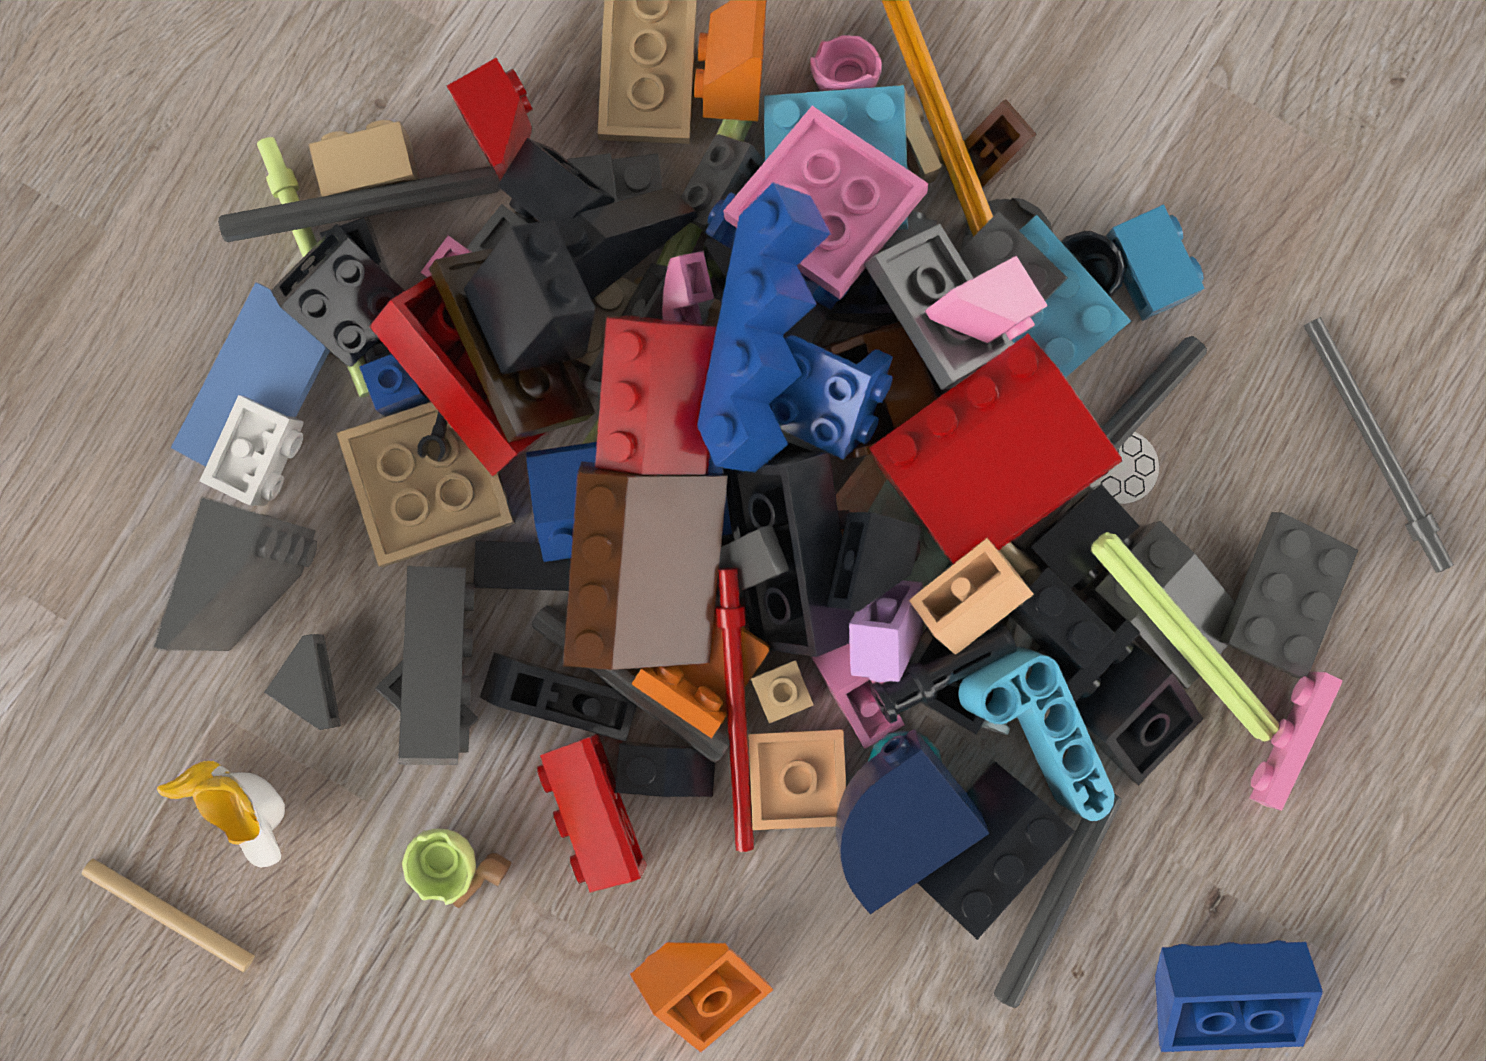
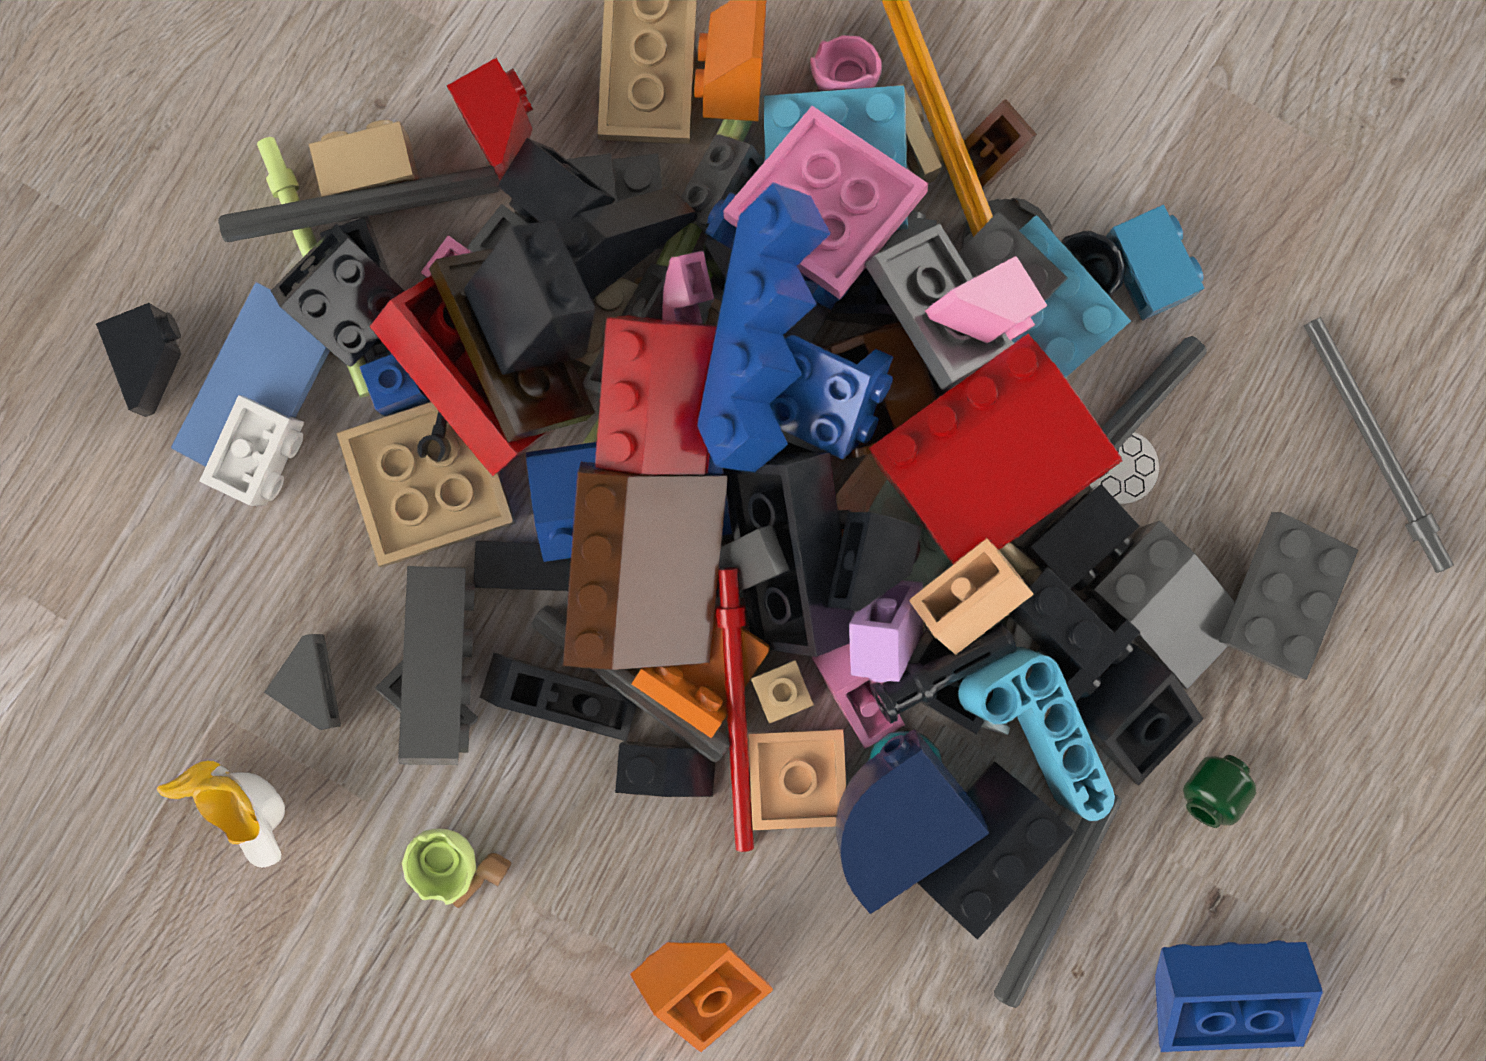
(142, 354): none -> black slope
(168, 915): tan bar -> none
(231, 576): dark grey slope -> none
(592, 814): slope -> none
(1184, 636): yellowish green axle -> none
(1219, 791): none -> dark green head
(1294, 739): bright pink plate -> none

